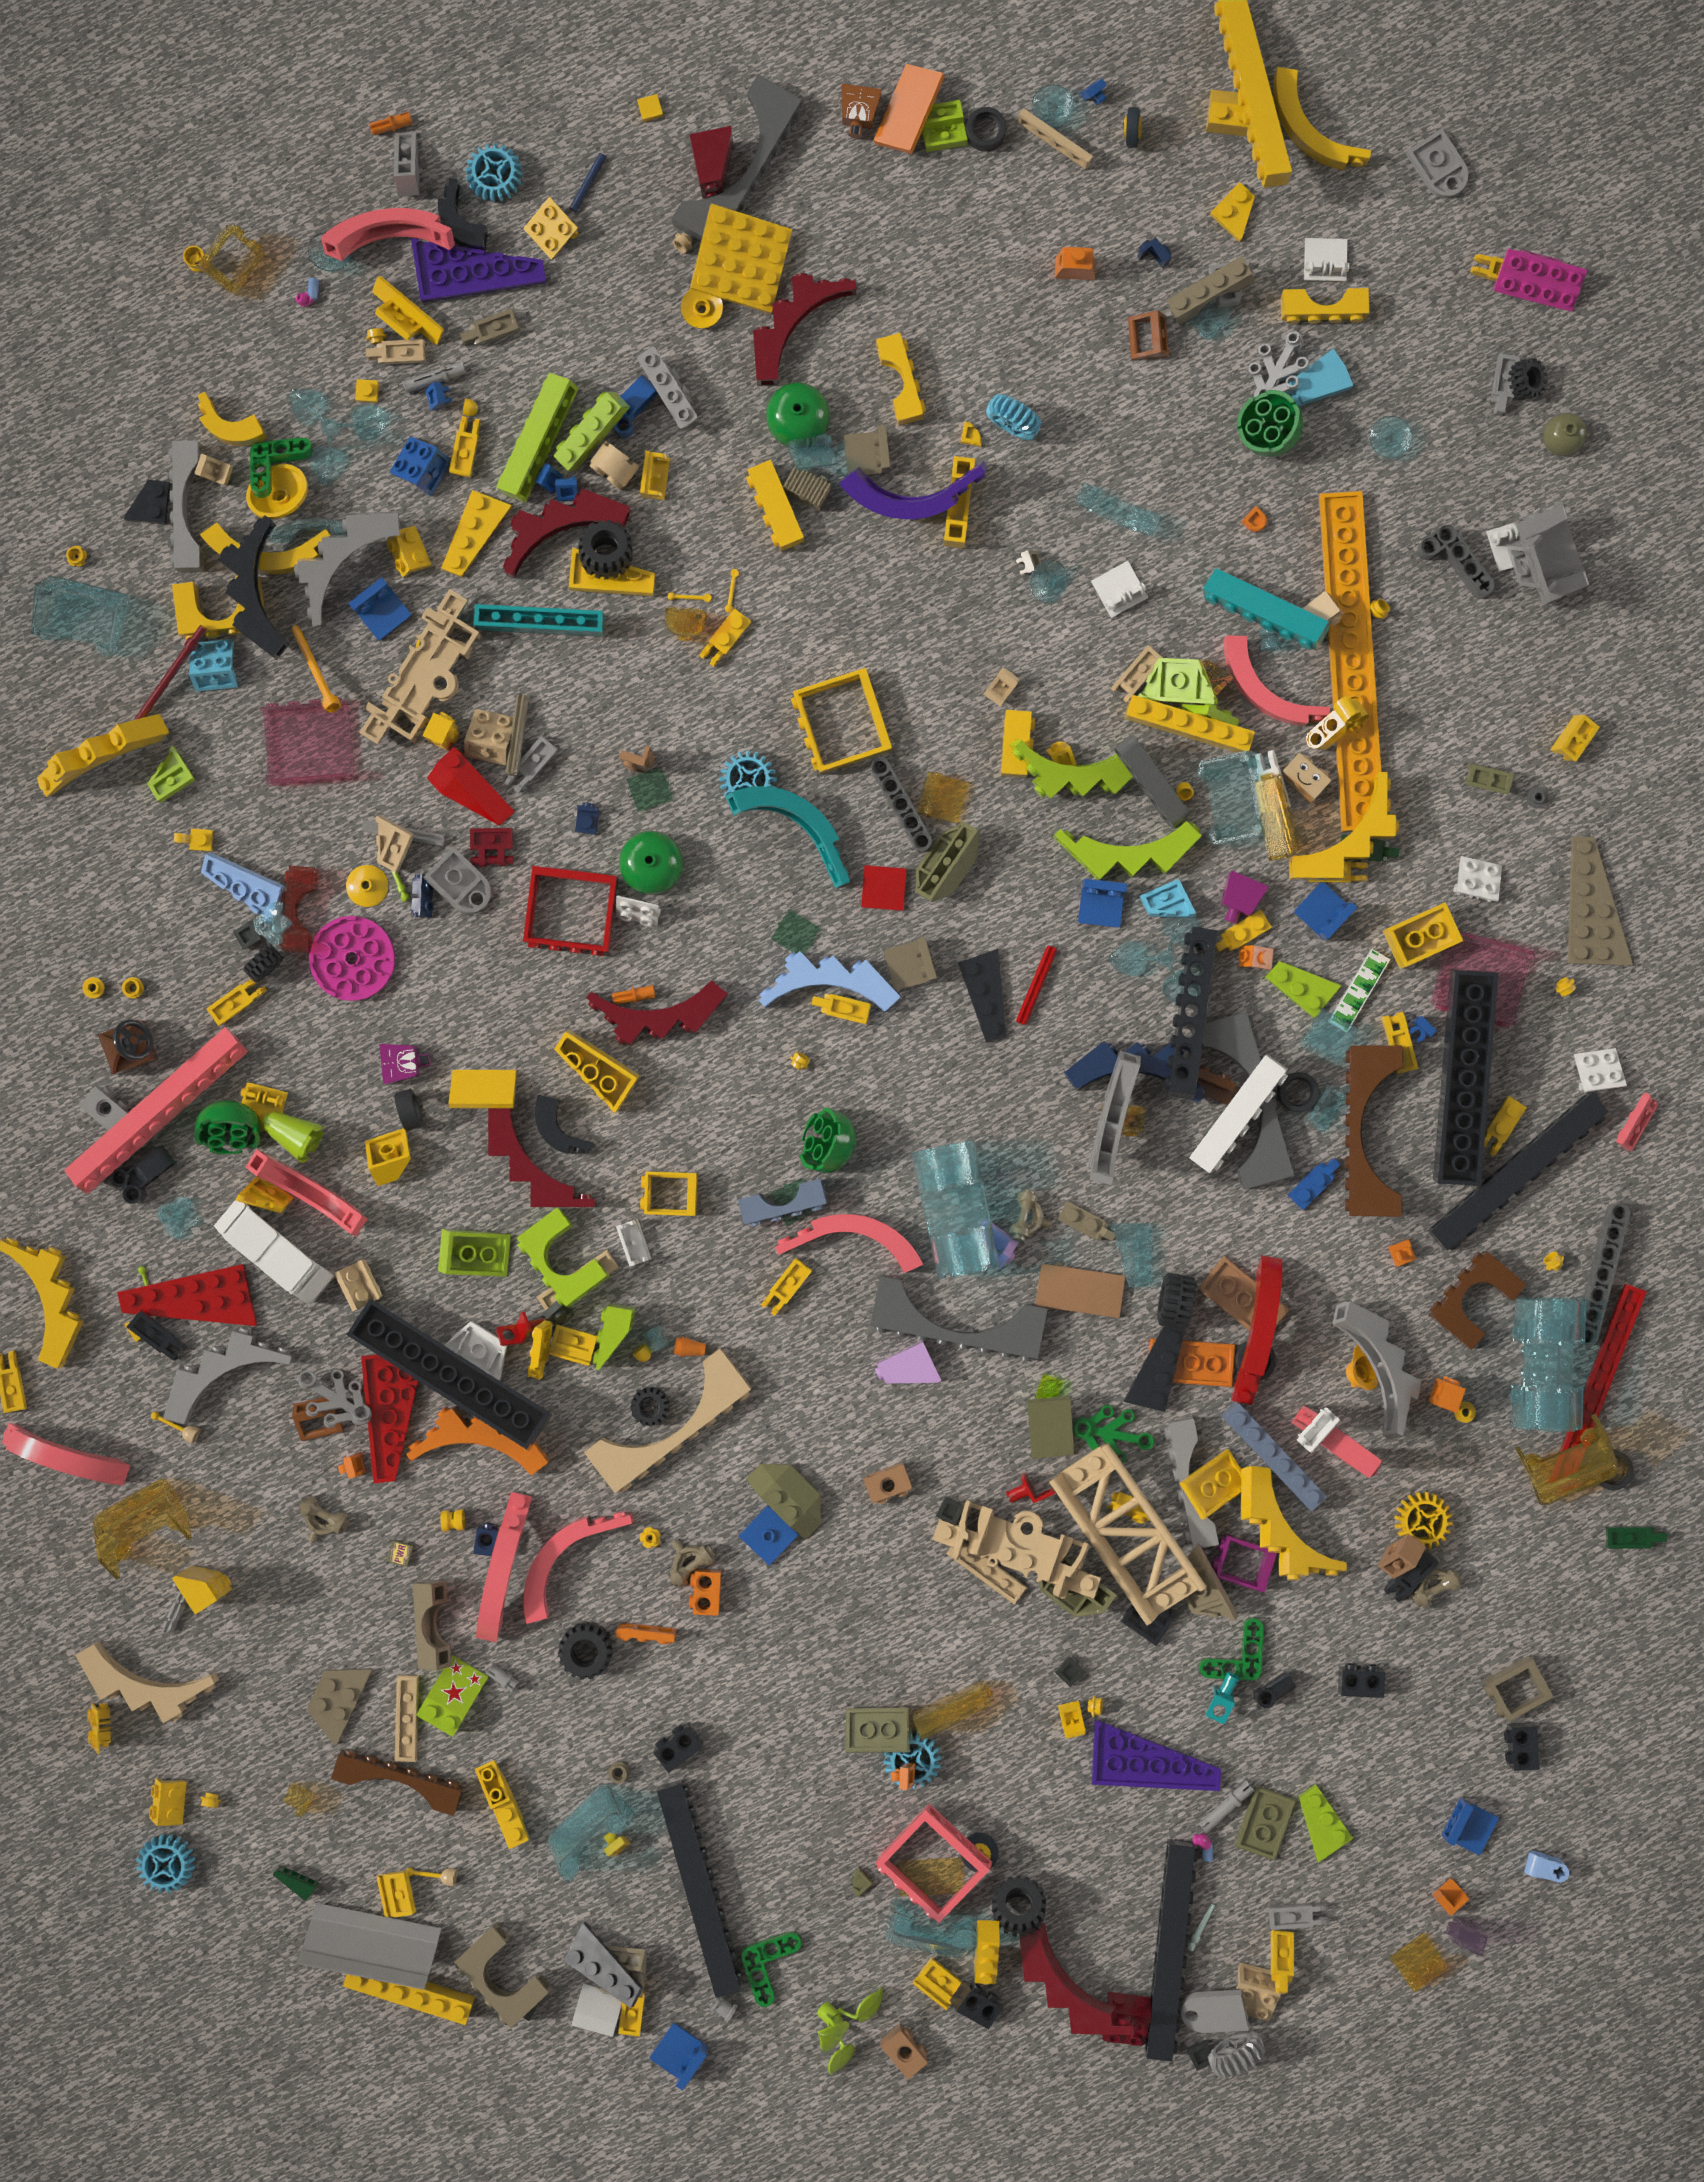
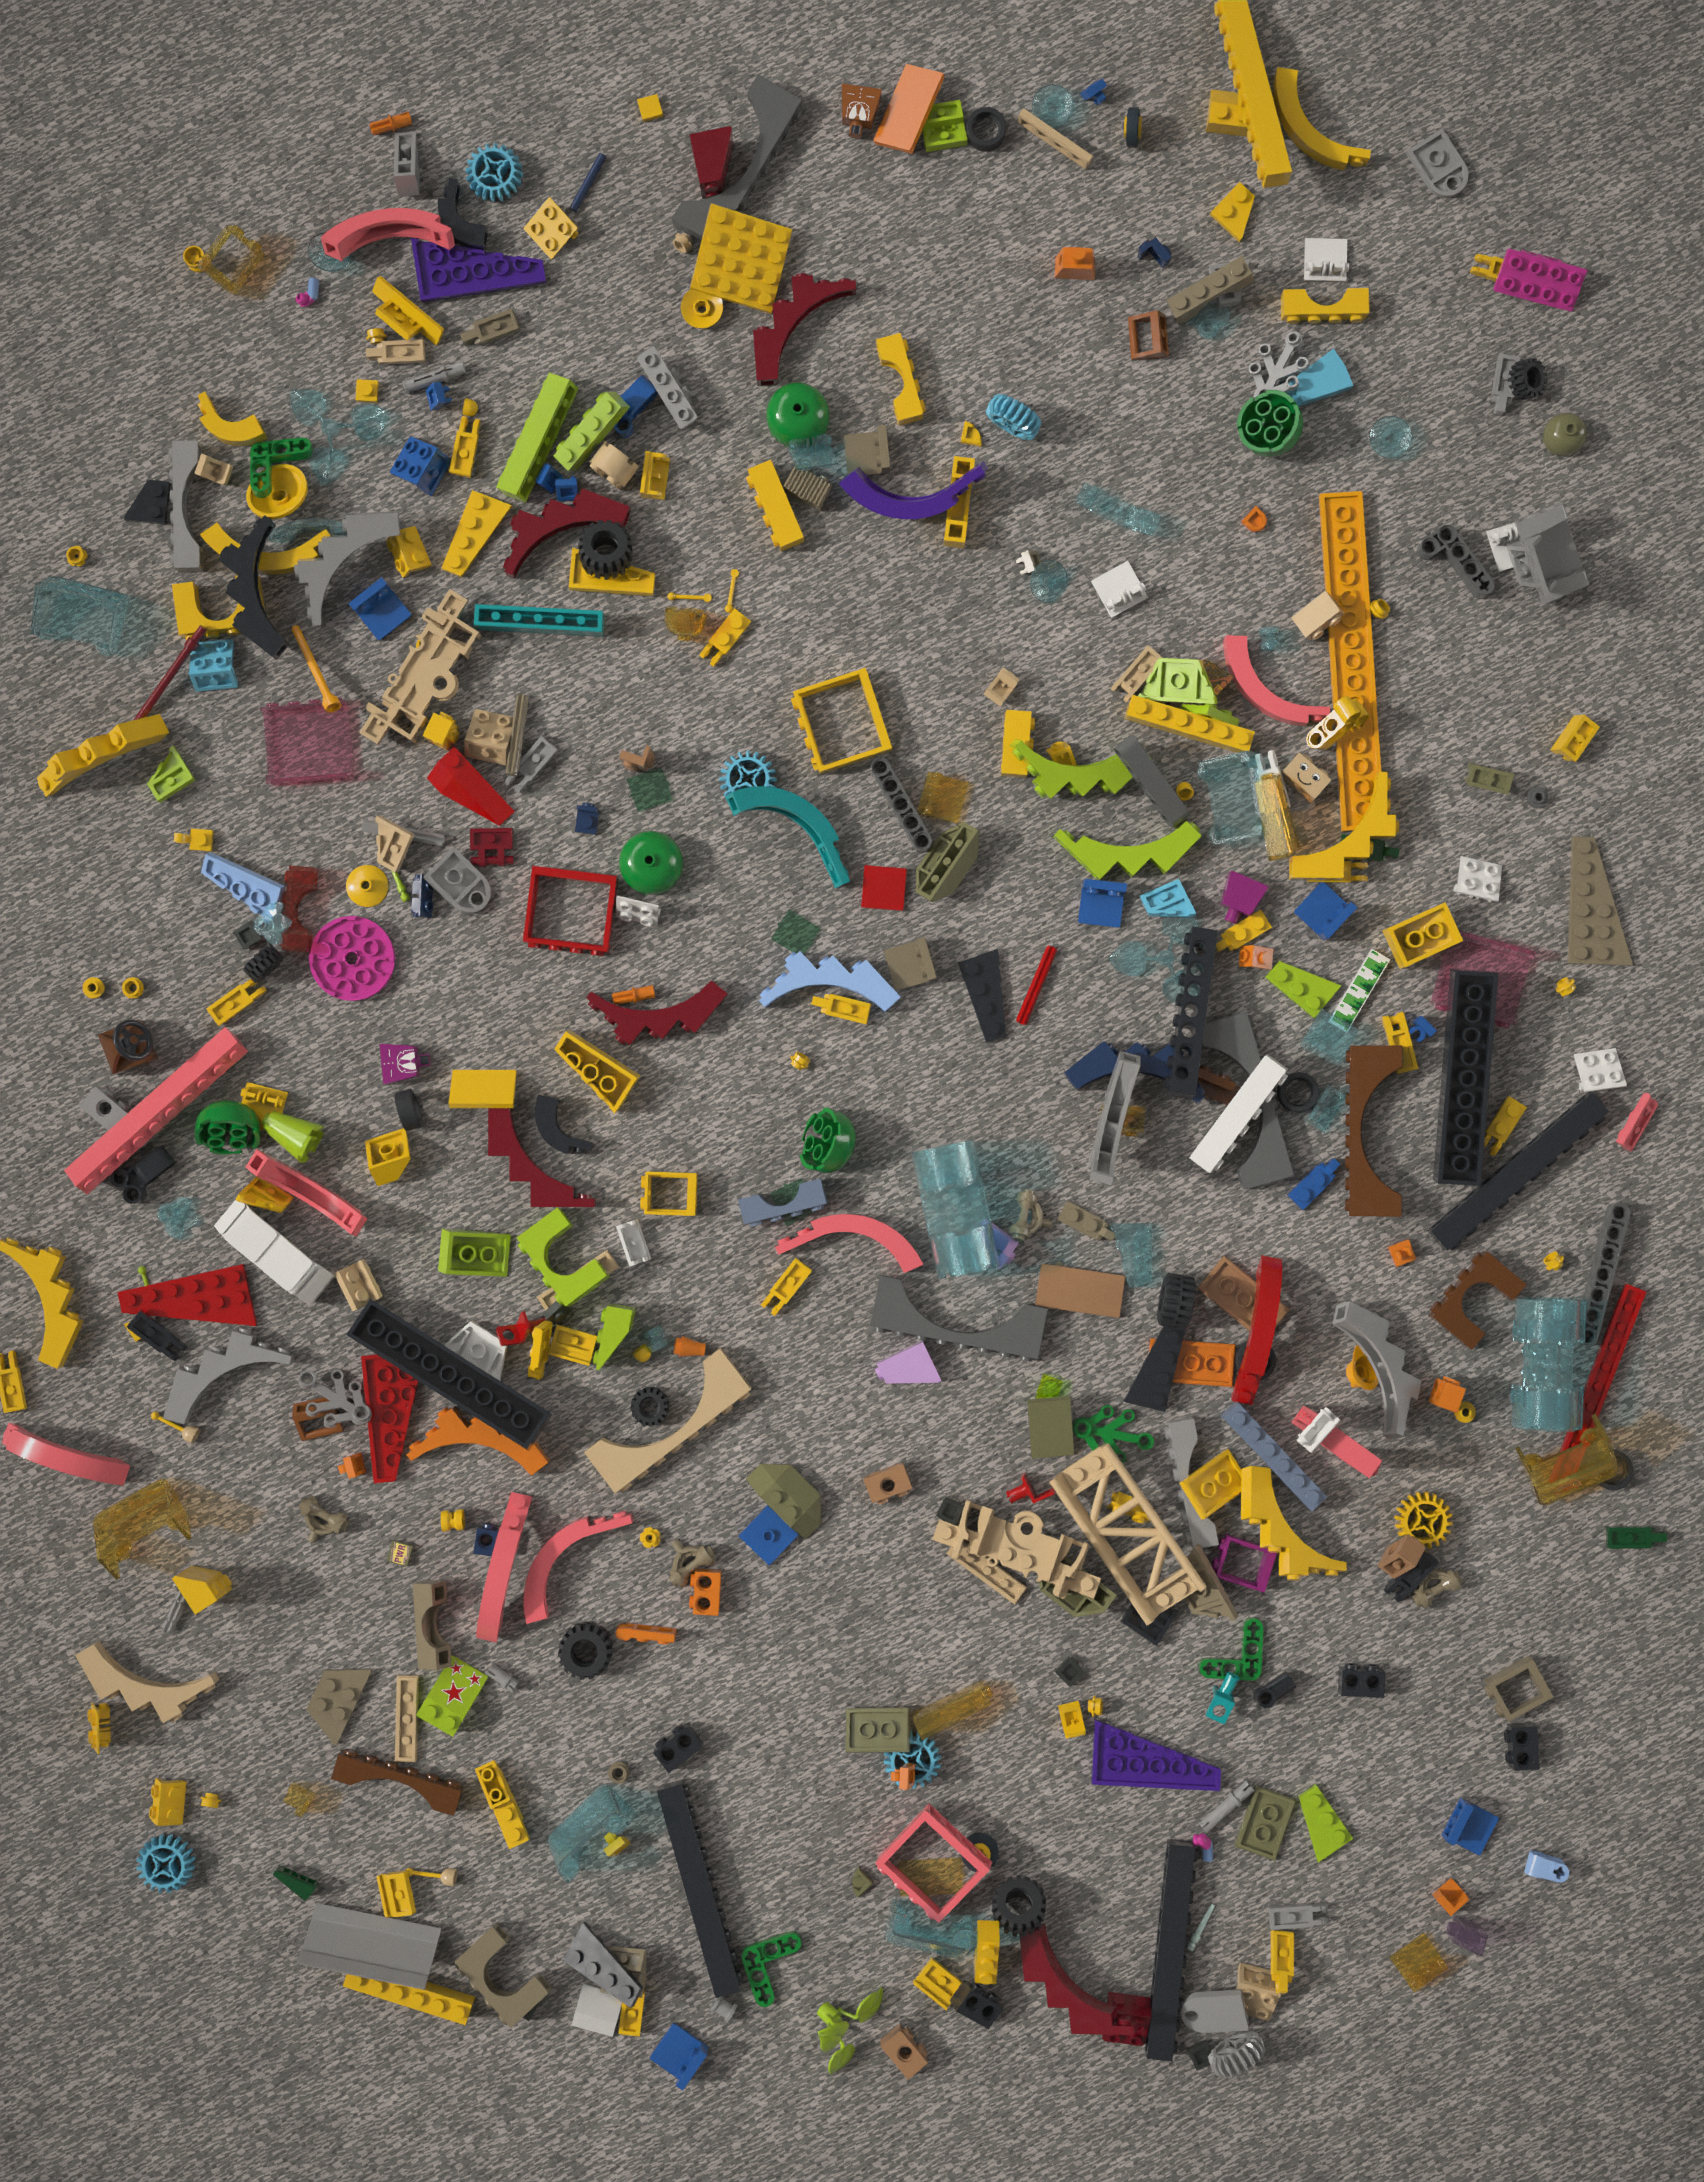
(1265, 609): teal brick -> none

